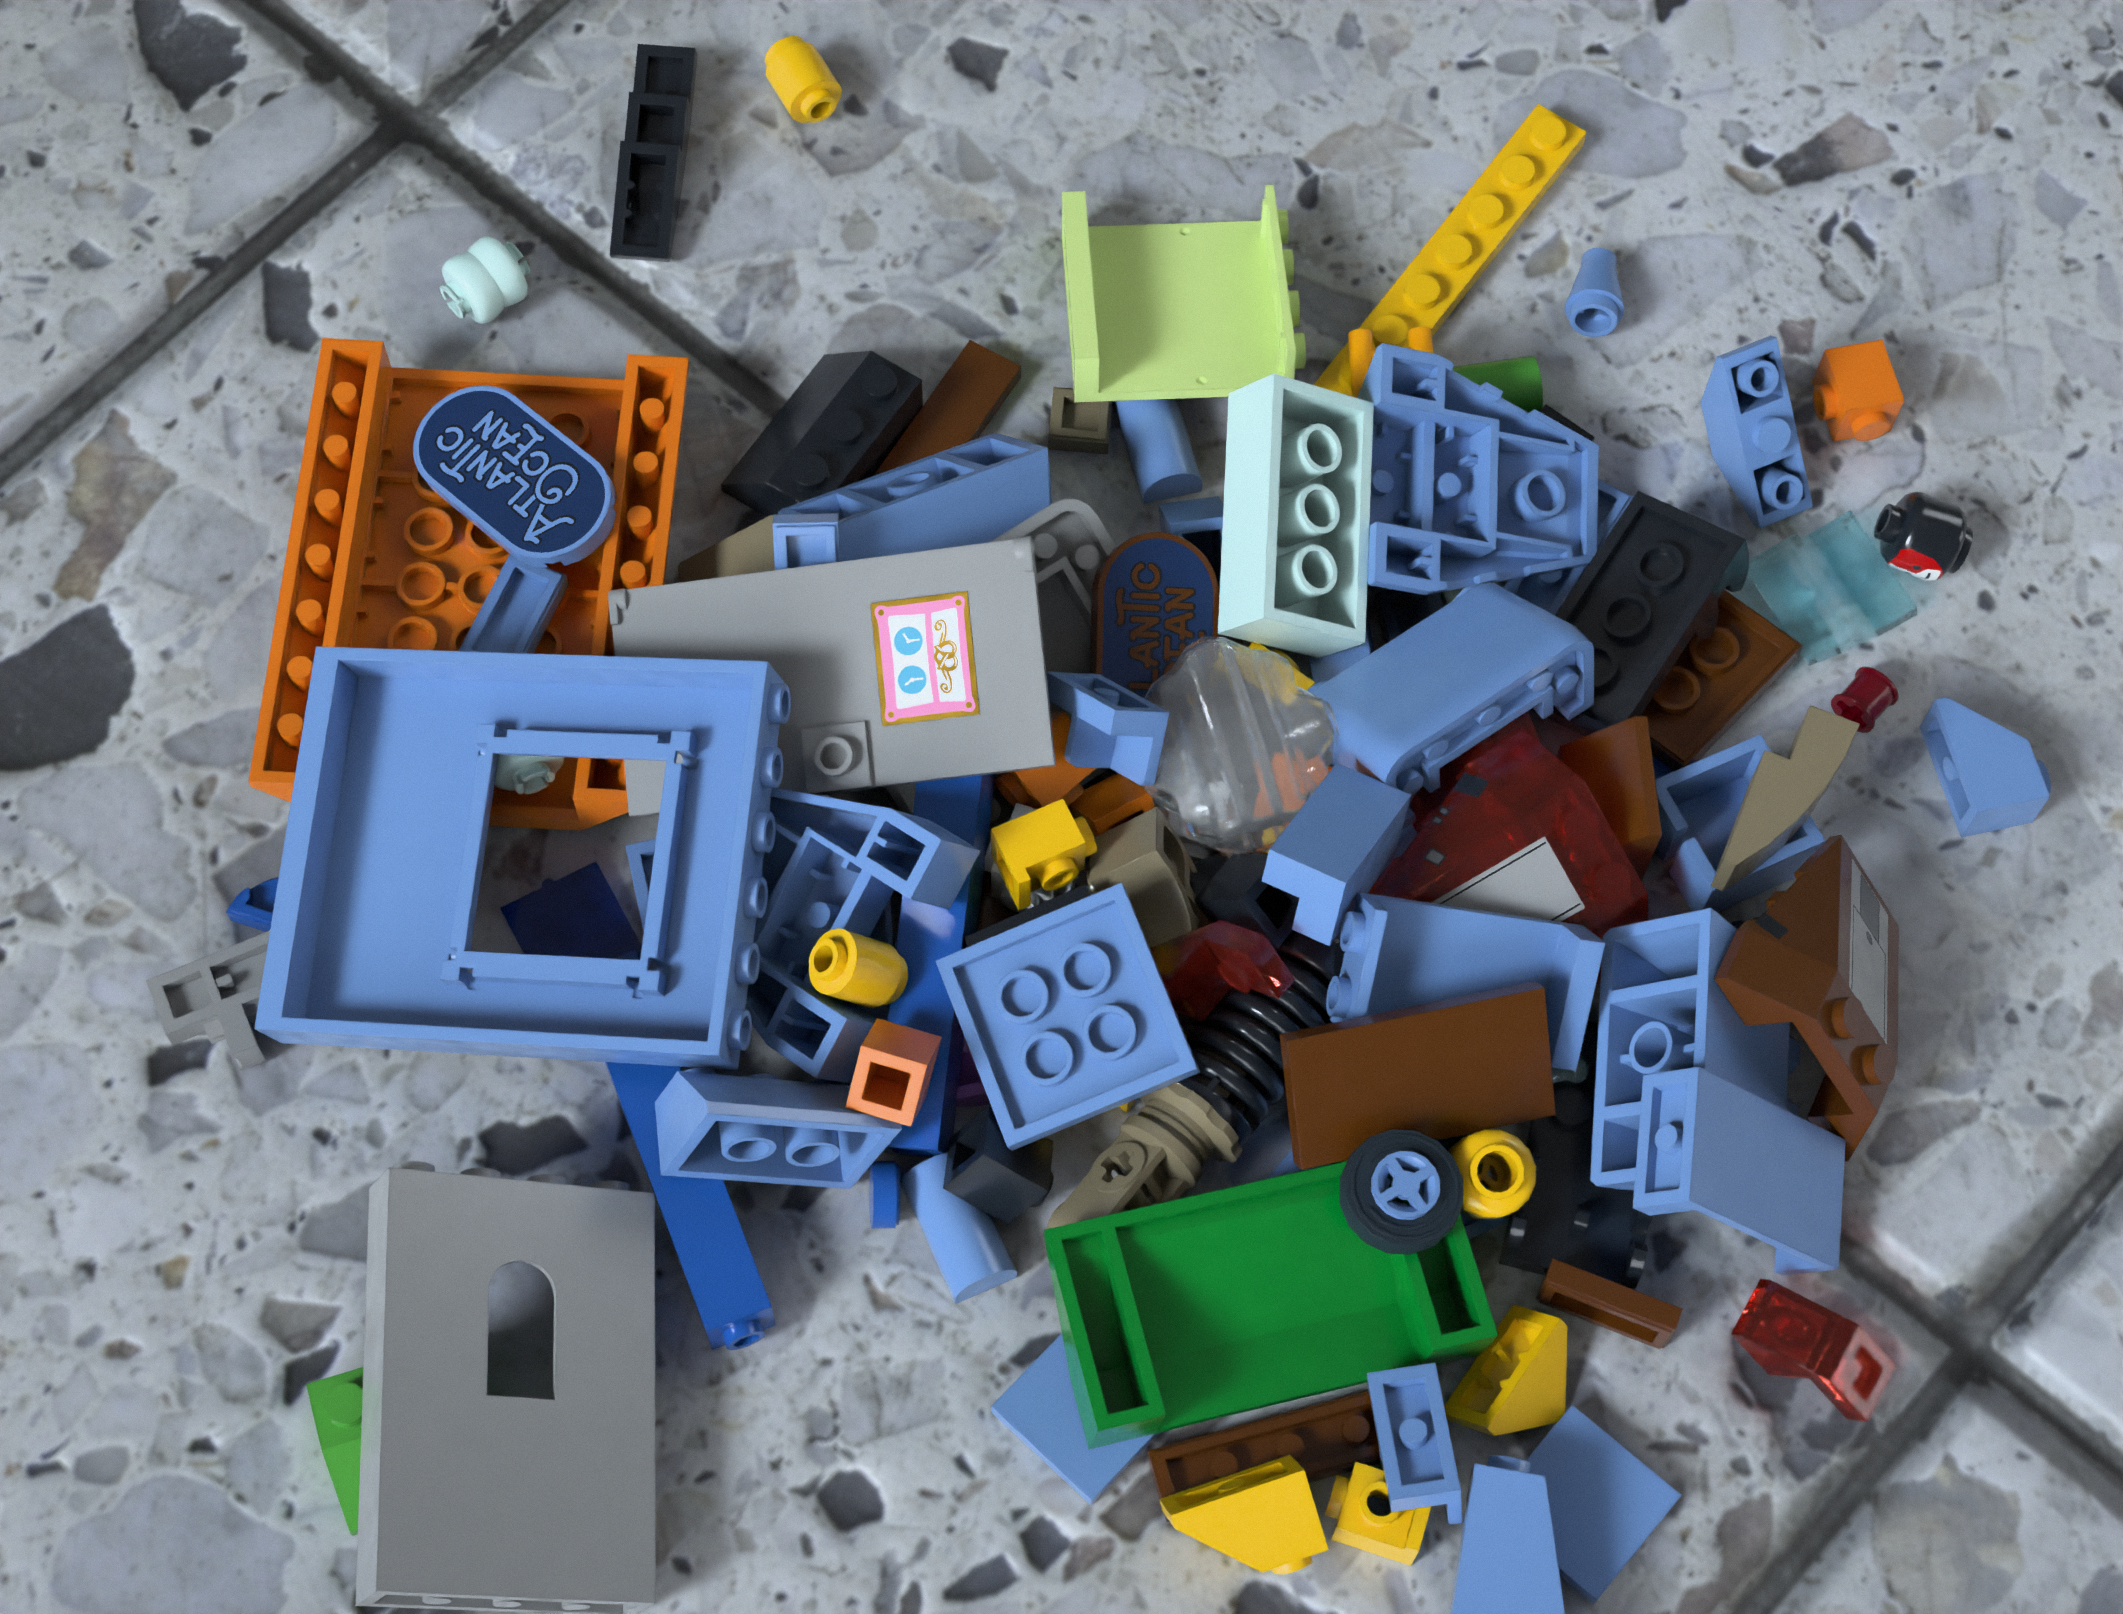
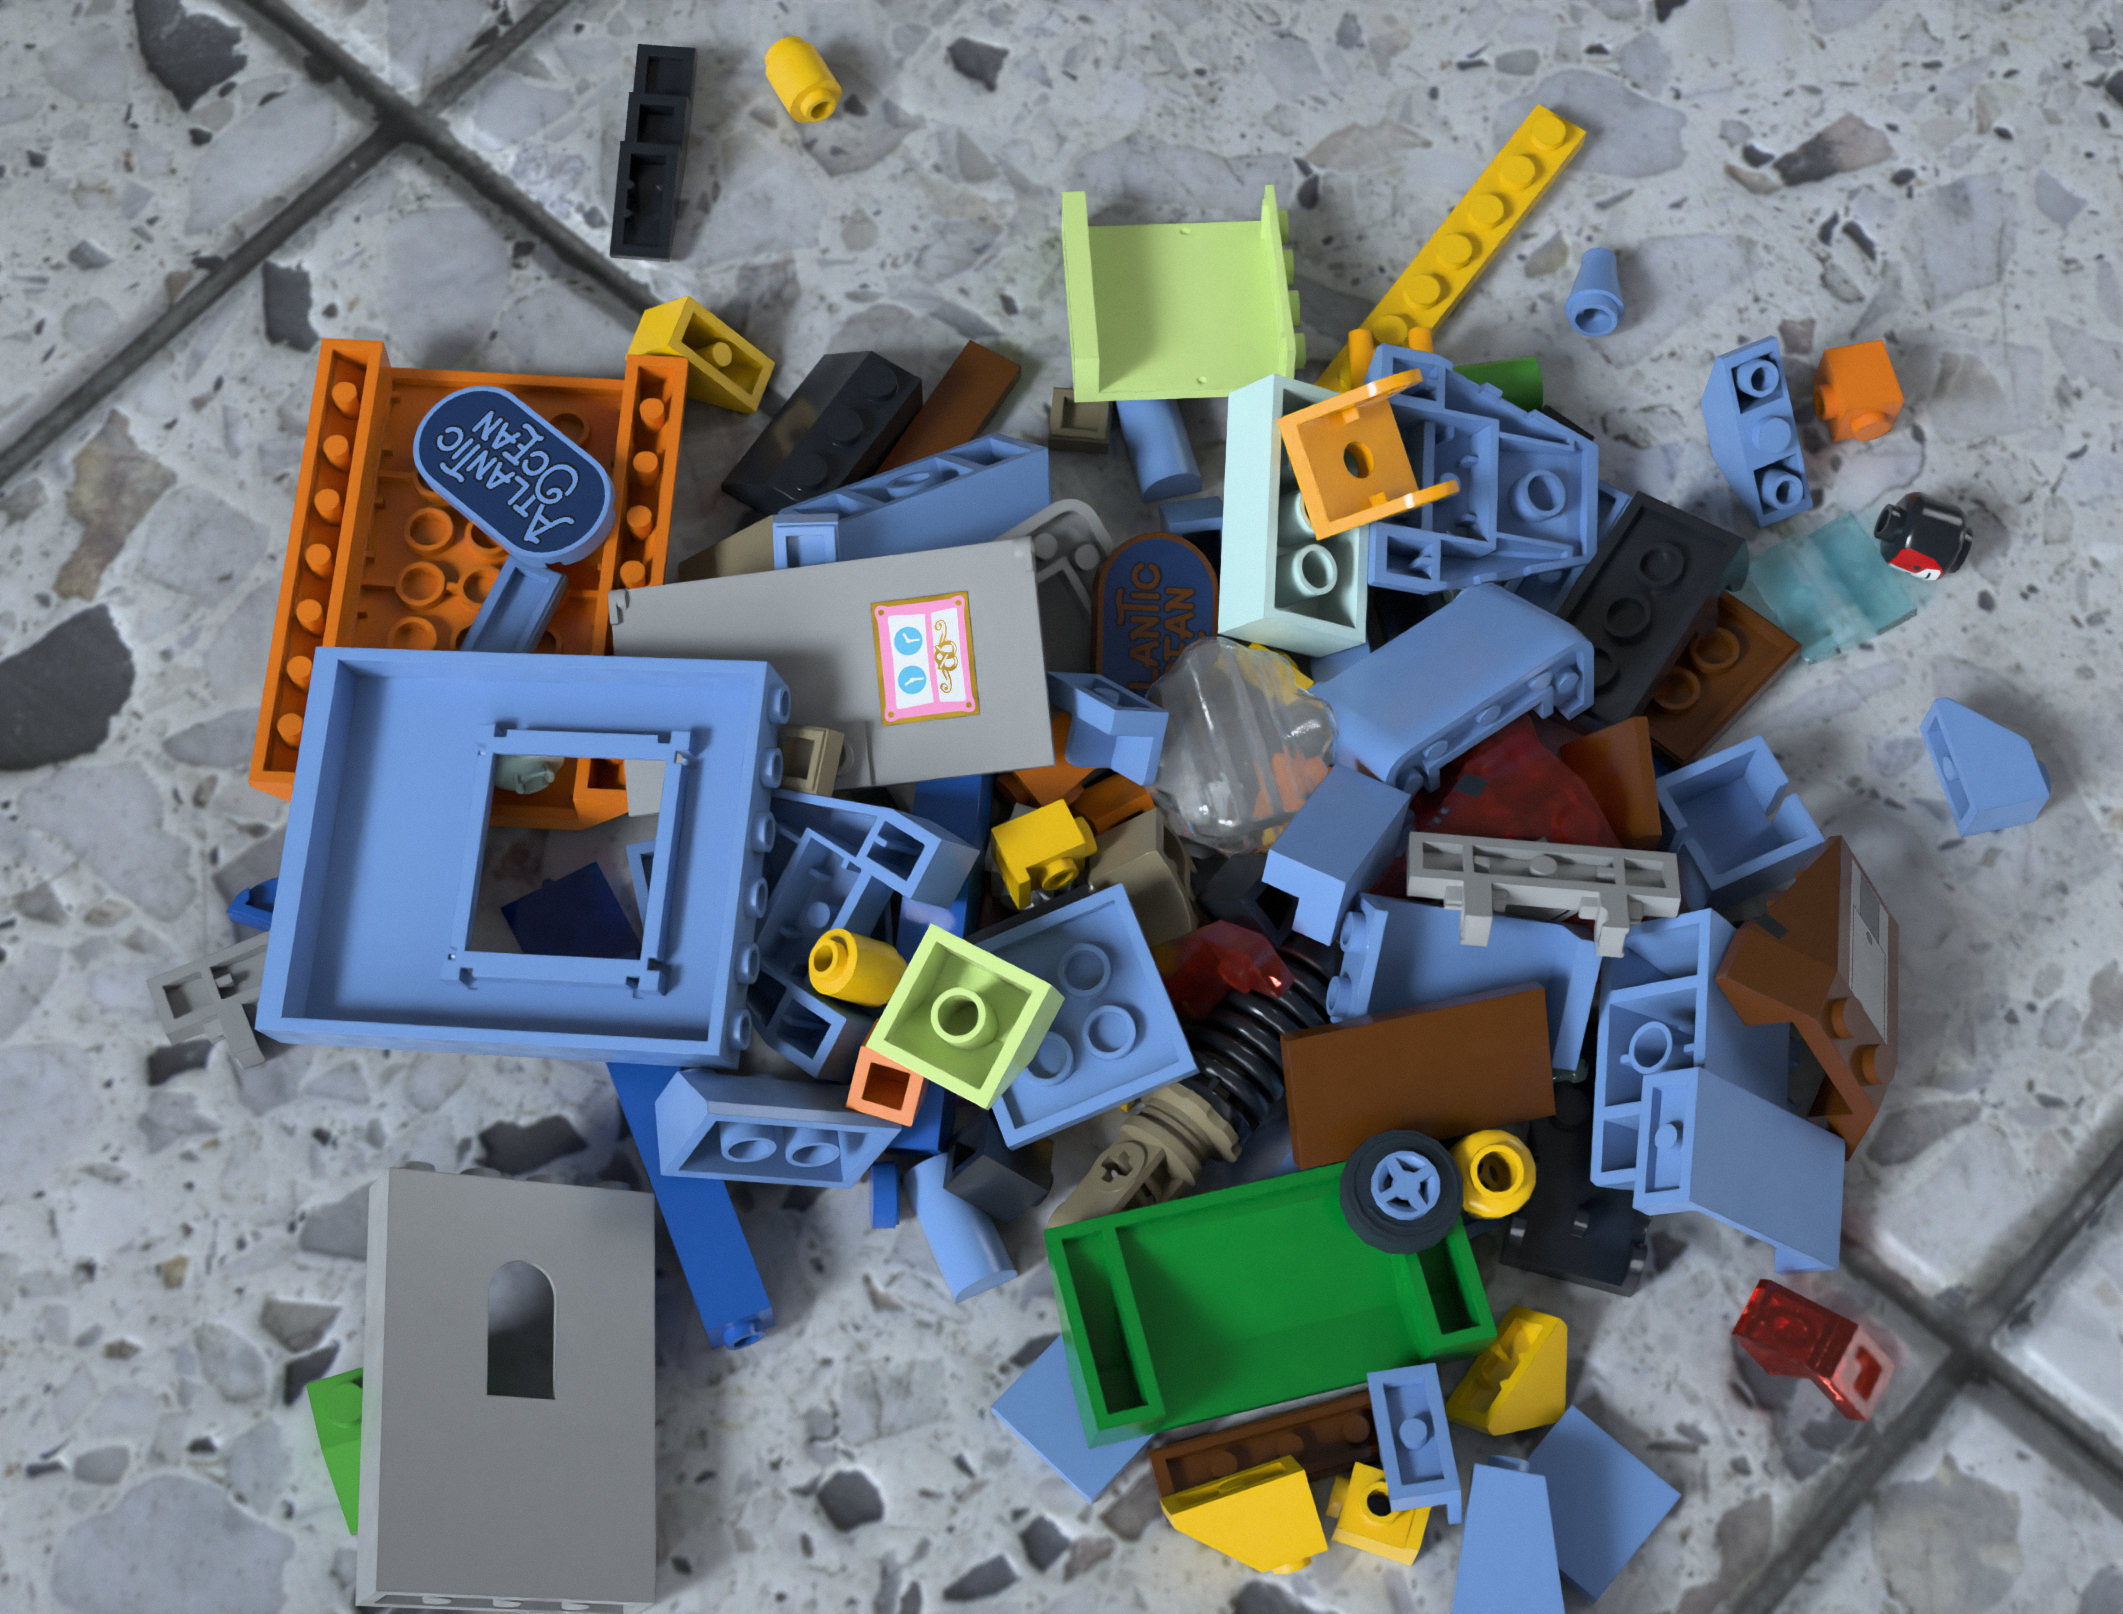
(485, 279): light aqua piece -> none
(722, 363): none -> yellow slope
(809, 758): none -> dark tan tile
(965, 1018): none -> yellowish green slope
(1366, 428): none -> light orange hose
(1489, 873): none -> light grey hinge
(1608, 1304): reddish brown tile -> none
(1784, 794): dark tan slope -> none
(1865, 698): dark red axle -> none

